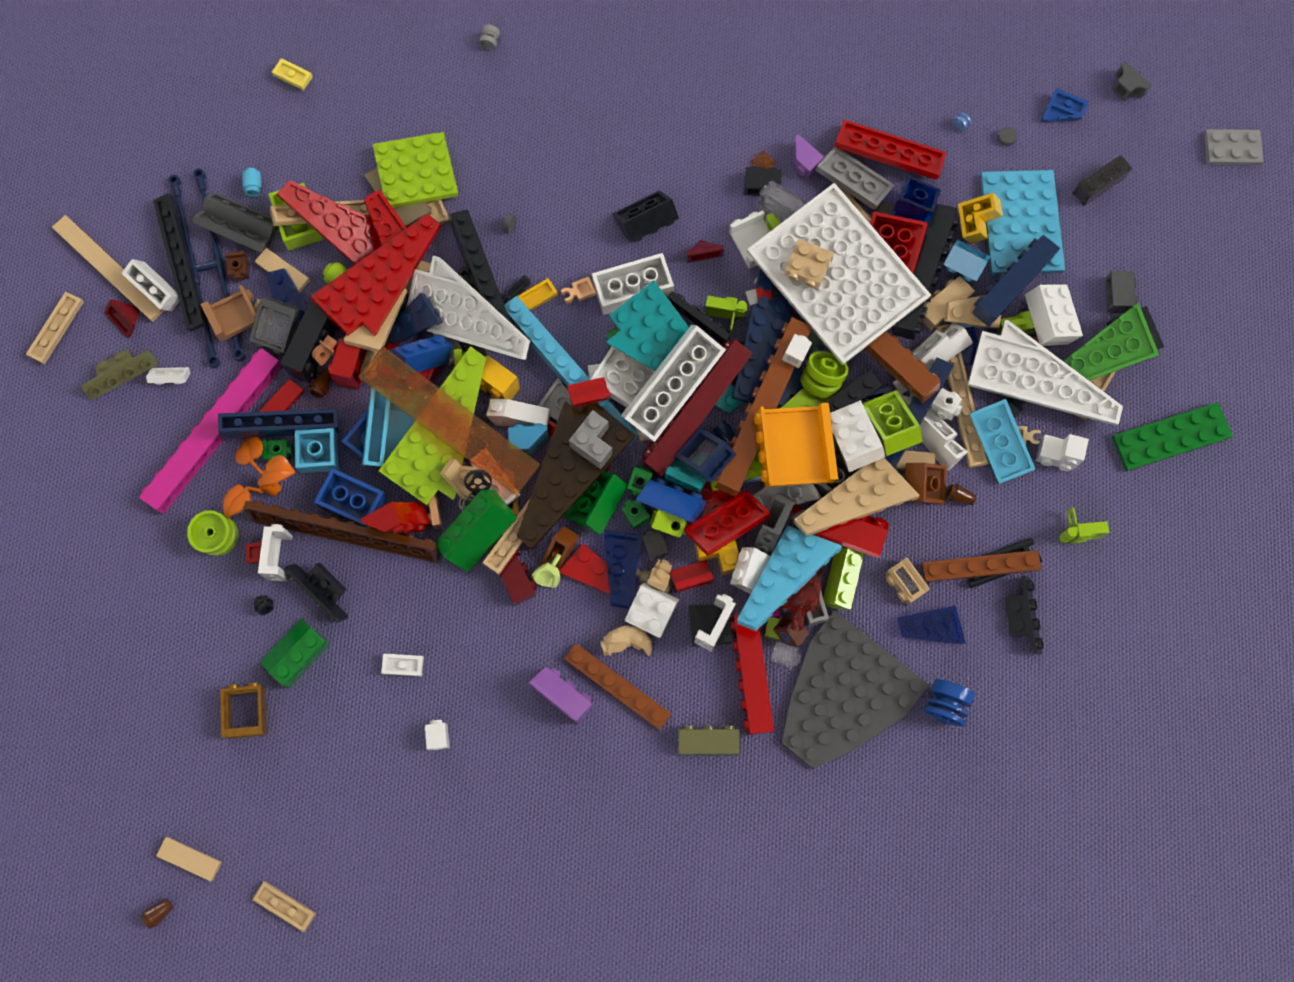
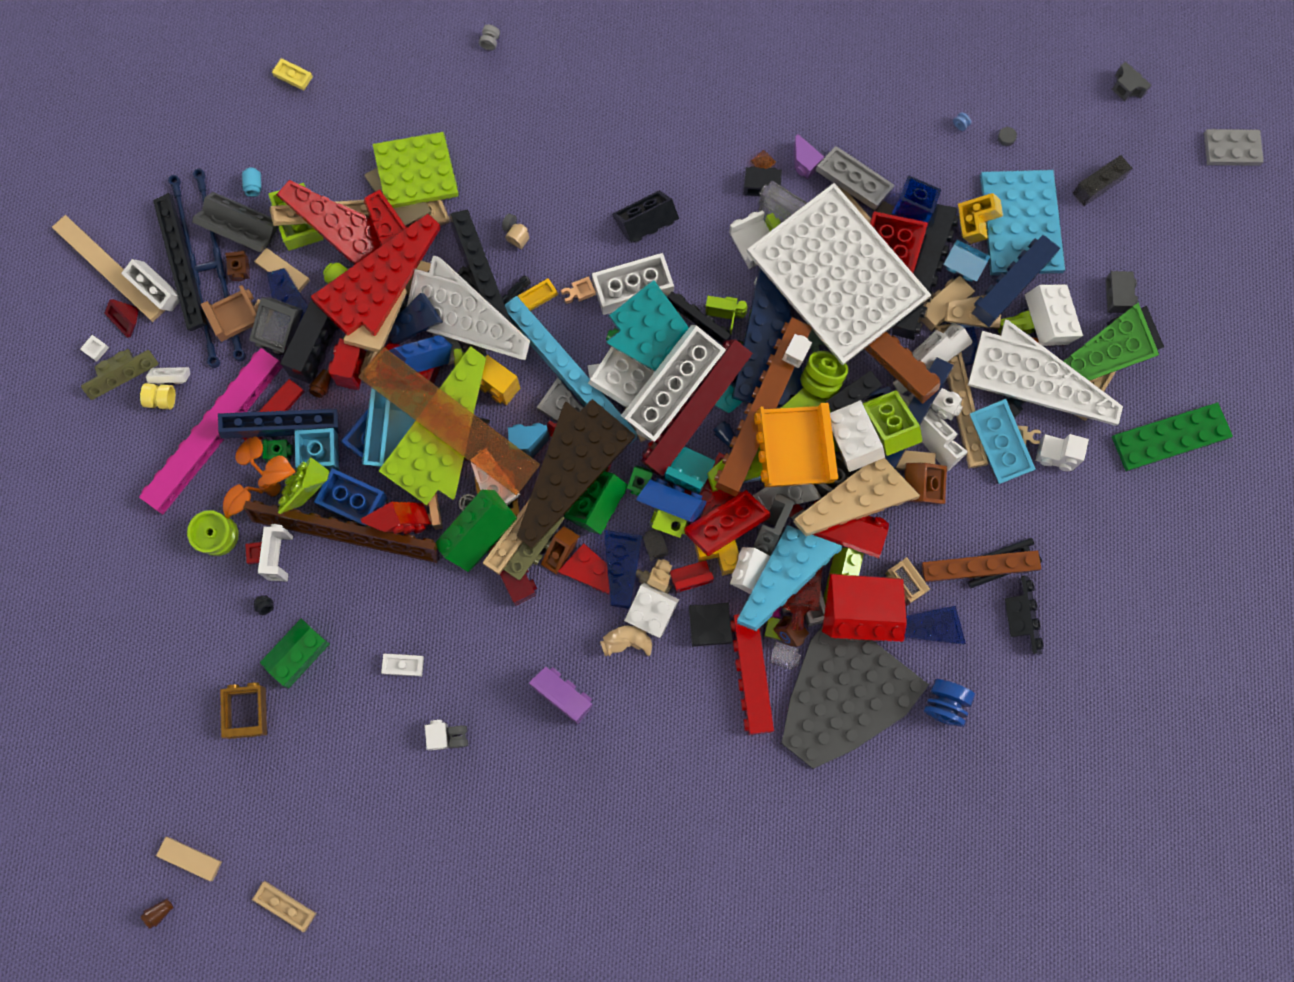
(54, 328): tan plate -> none
(94, 348): none -> white plate
(154, 396): none -> light yellow wheel
(302, 485): none -> lime slope
(321, 587): black bracket -> none
(326, 348): nougat piece -> none
(458, 741): none -> dark grey wheel
(465, 478): tan piece -> none
(510, 412): white slope -> none
(518, 235): none -> tan plate
(526, 557): none -> olive bracket
(547, 574): yellowish green piece -> none
(588, 392): red panel -> none
(588, 440): light grey brick -> none
(617, 686): dark orange plate -> none
(635, 520): green brick -> none
(704, 250): dark red slope -> none
(705, 455): dark blue window -> none
(708, 741): olive brick -> none
(709, 641): white panel -> none
(754, 294): sticker -> none
(808, 264): tan plate -> none
(865, 608): none -> red slope
(890, 149): red plate -> none
(959, 494): reddish brown cone -> none
(1064, 107): blue wing -> none
(1082, 532): lime piece -> none

